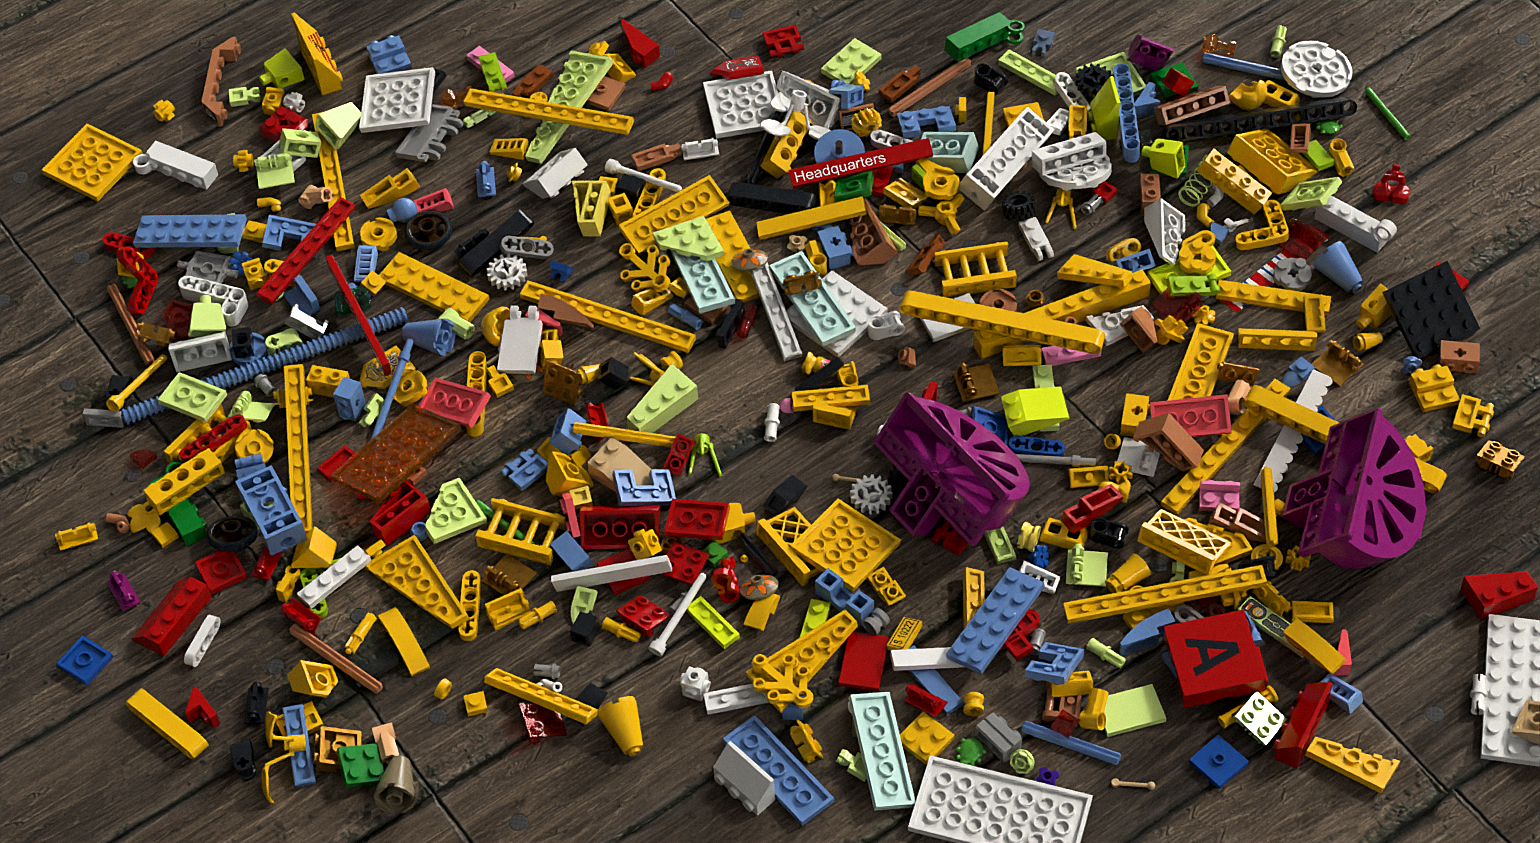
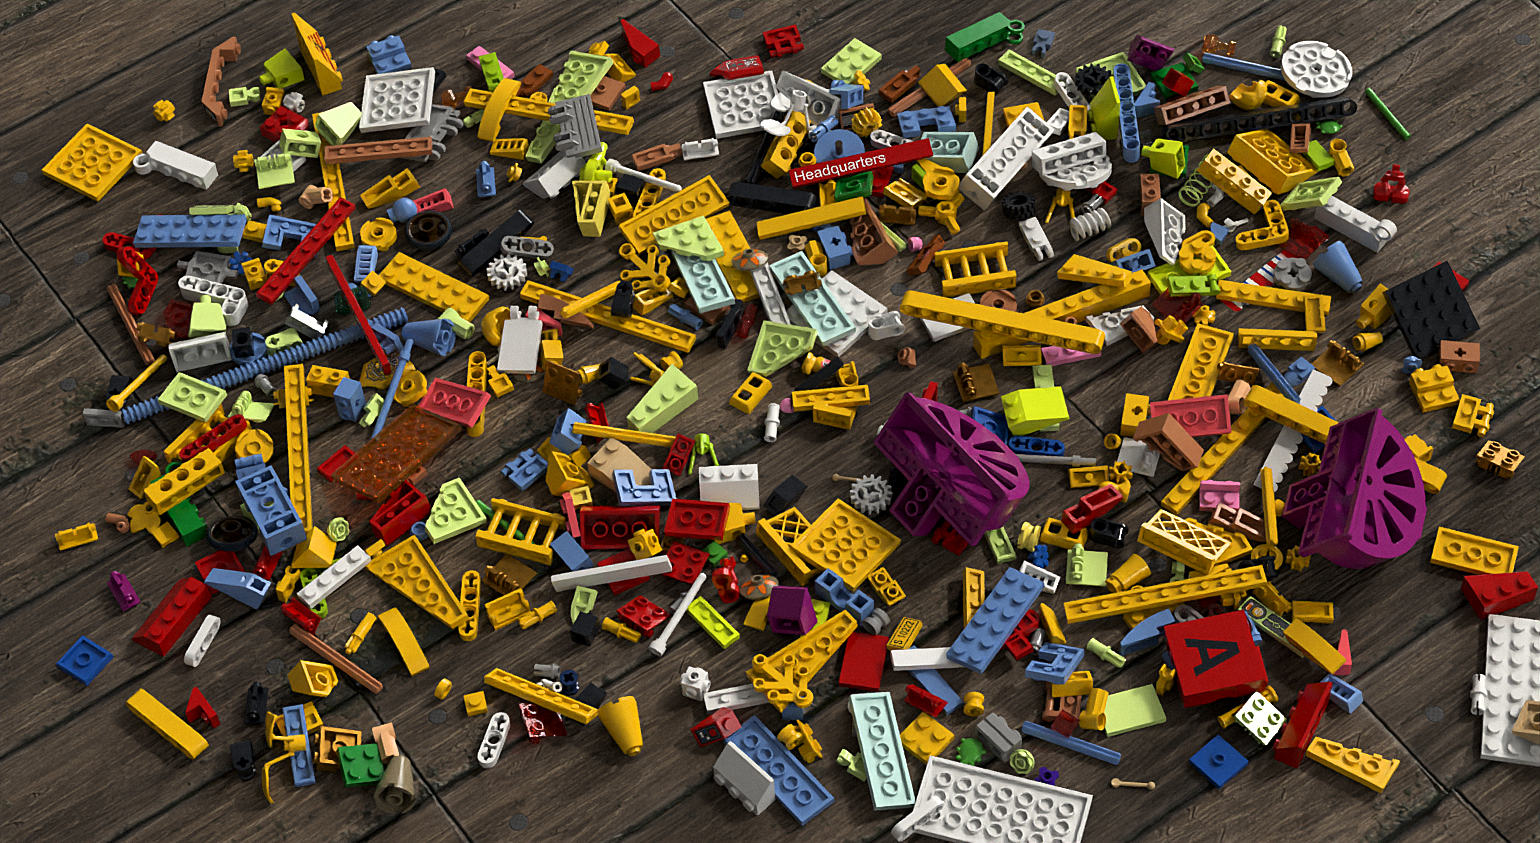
(146, 472): none -> yellow slope
(211, 209): none -> yellowish green tile
(239, 585): none -> medium blue slope
(241, 209): none -> yellowish green axle
(338, 529): none -> yellowish green plate
(378, 150): none -> nougat plate
(387, 339): none -> medium blue hinge
(491, 732): none -> white beam
(495, 109): none -> yellow slope
(541, 267): none -> yellowish green plate
(569, 682): none -> dark blue bush
(578, 127): none -> light grey hinge
(589, 300): none -> yellow axle
(593, 168): none -> neon yellow pin
(623, 300): none -> black piece
(630, 97): none -> yellow plate
(716, 727): none -> red slope
(730, 485): none -> white slope
(757, 393): none -> yellow piece
(779, 345): none -> yellowish green plate
(790, 737): none -> yellow wheel
(791, 610): none -> magenta slope
(807, 159): none -> yellow cone
(822, 128): none -> medium blue pin
(914, 244): none -> bright pink hinge
(917, 818): none -> white beam
(942, 85): none -> yellow slope
(1051, 625): none -> yellow slope
(1089, 222): none -> white piece
(1166, 680): none -> yellow plate
(1193, 63): none -> bright green plate
(1273, 373): none -> medium blue axle
(1310, 464): none -> yellow gear
(1473, 553): none -> yellow plate

